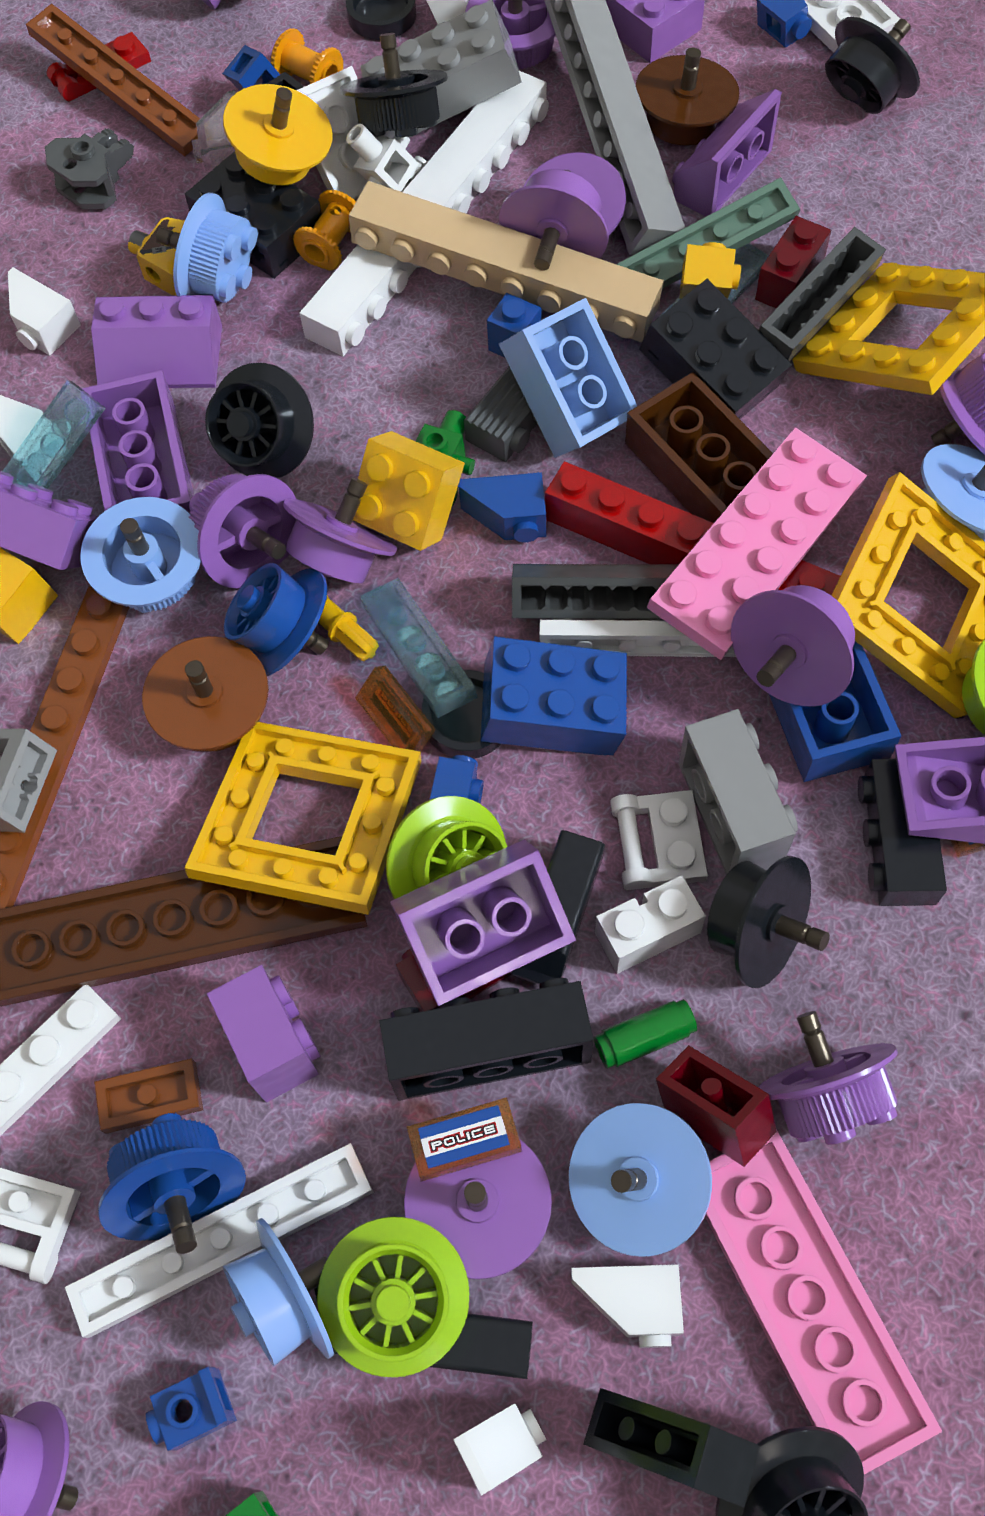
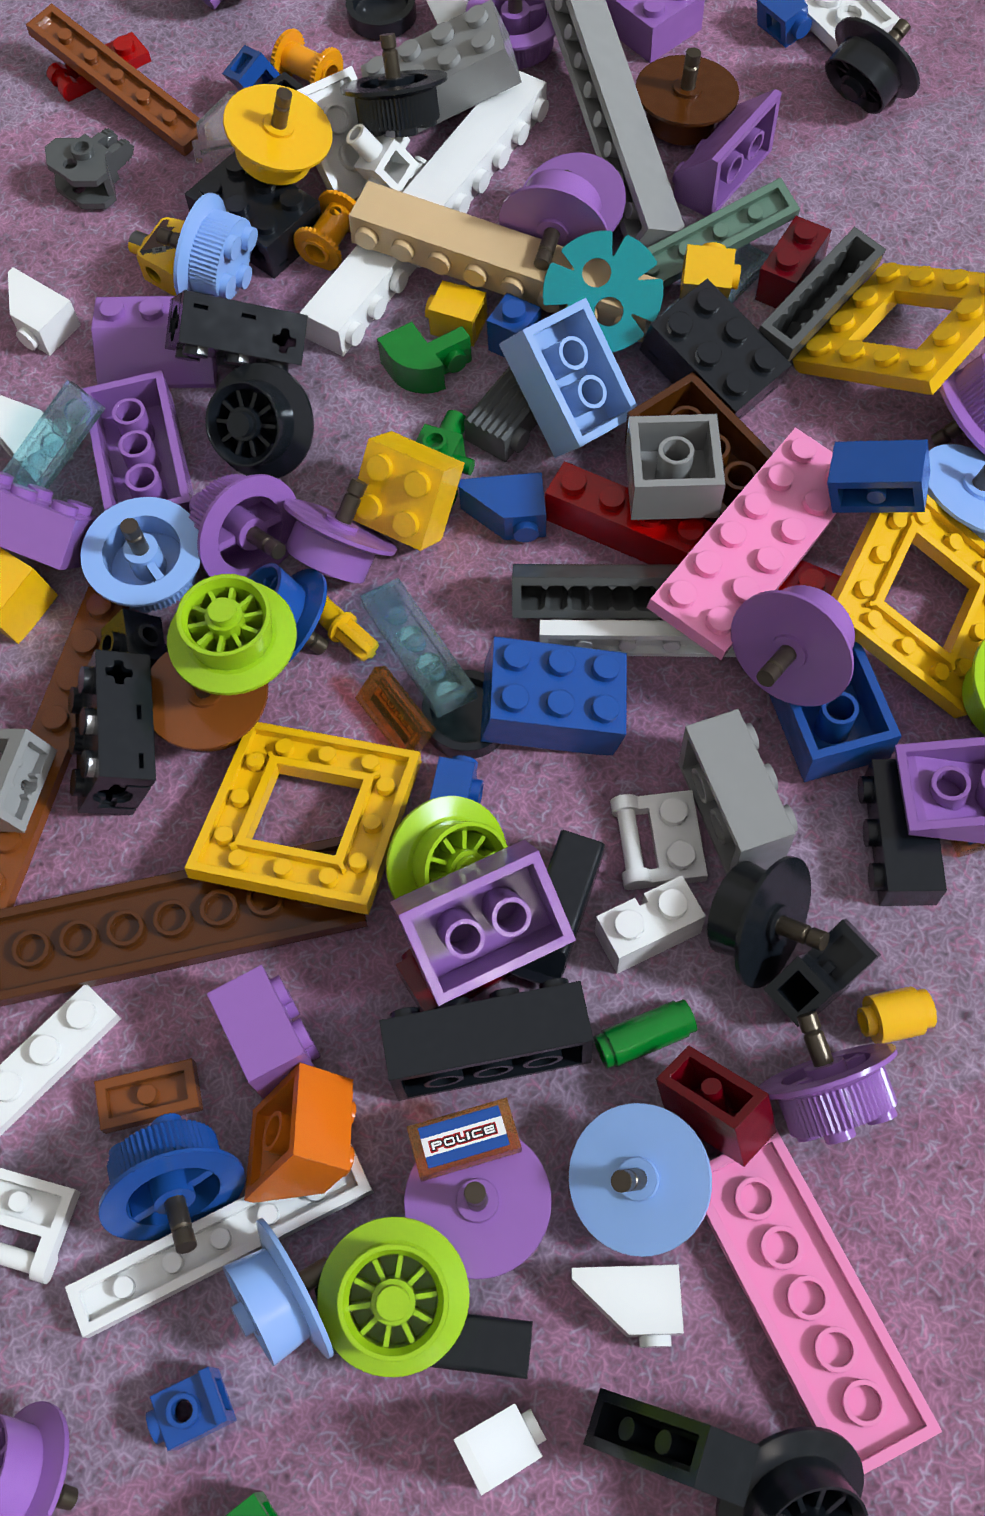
(112, 733): none -> black piece
(134, 633): none -> black brick
(231, 635): none -> lime piece
(234, 332): none -> black piece
(301, 1136): none -> orange slope
(420, 364): none -> green brick
(456, 307): none -> yellow brick
(627, 265): none -> teal piece
(674, 467): none -> light grey brick
(822, 976): none -> black brick
(879, 476): none -> blue brick
(896, 1014): none -> yellow brick

